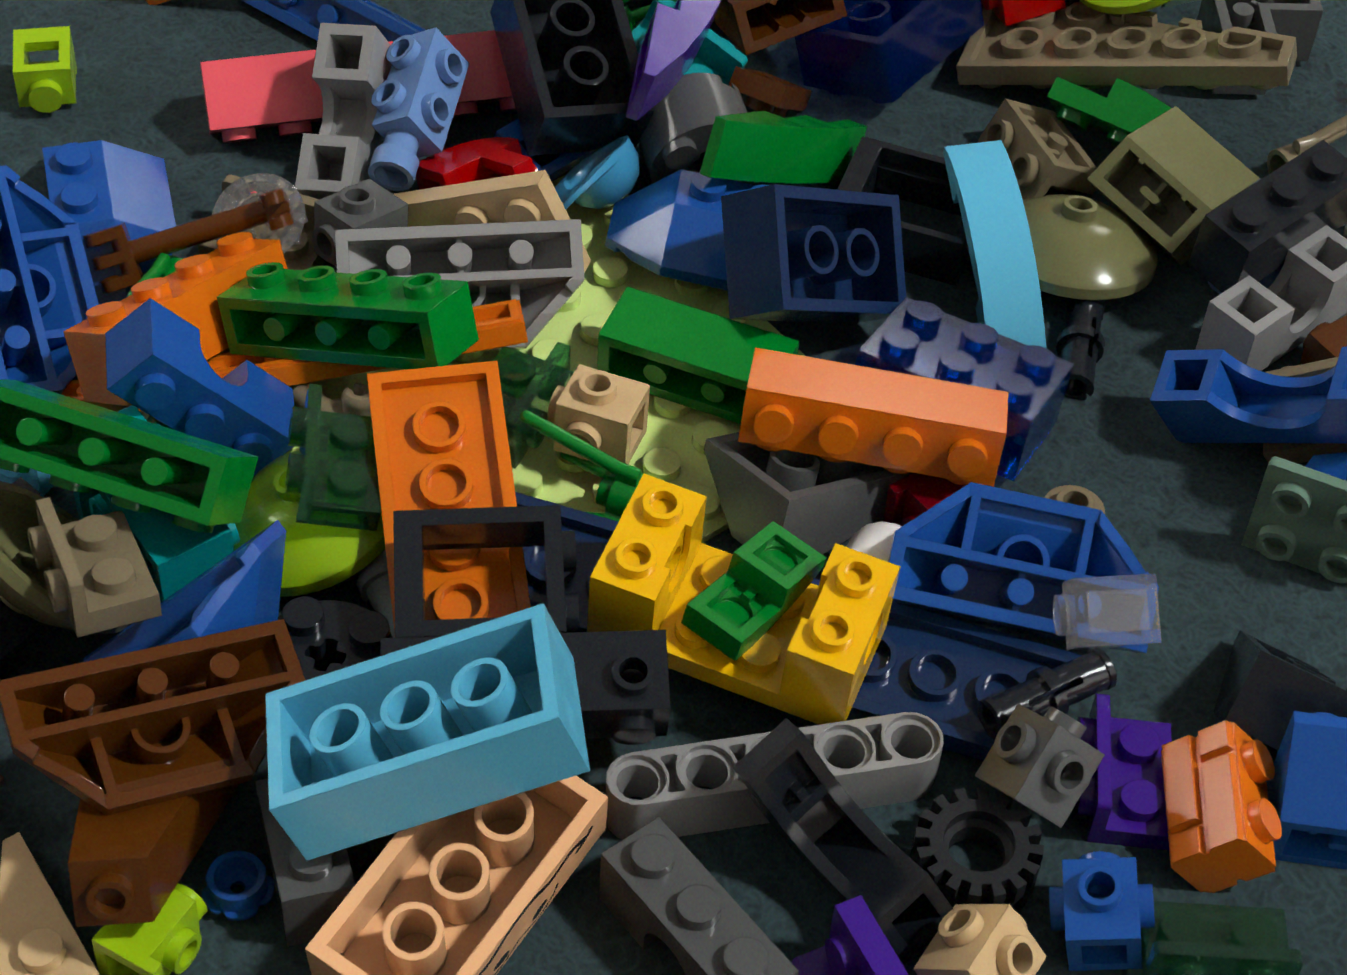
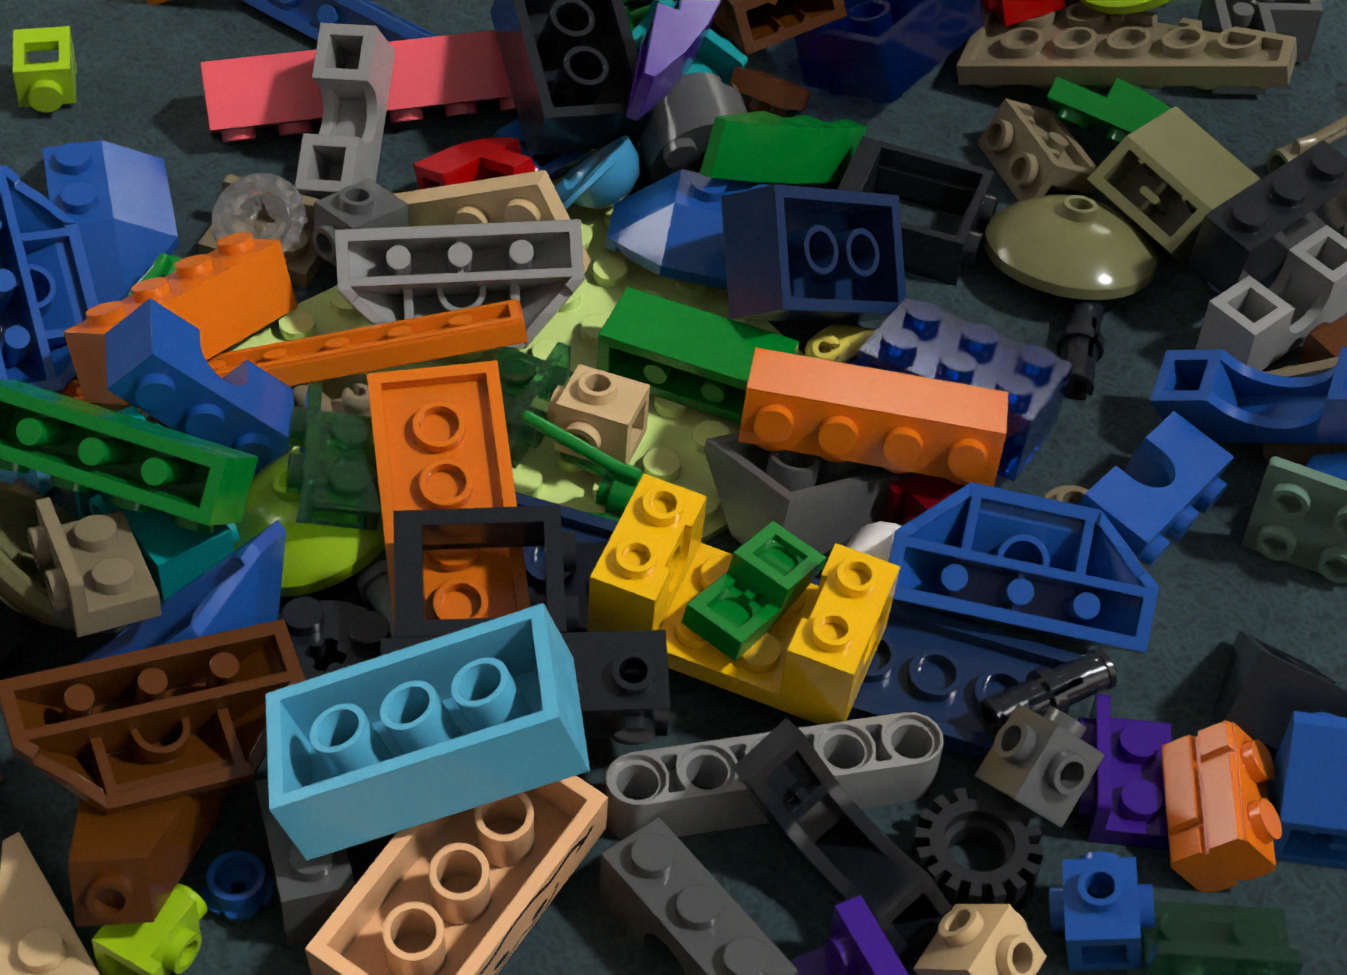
(127, 253): reddish brown hinge -> none
(348, 317): green brick -> none
(415, 105): medium blue brick -> none
(838, 342): none -> light yellow arm
(997, 240): medium azure slope -> none
(1108, 612): clear brick -> none
(1161, 487): none -> blue arch

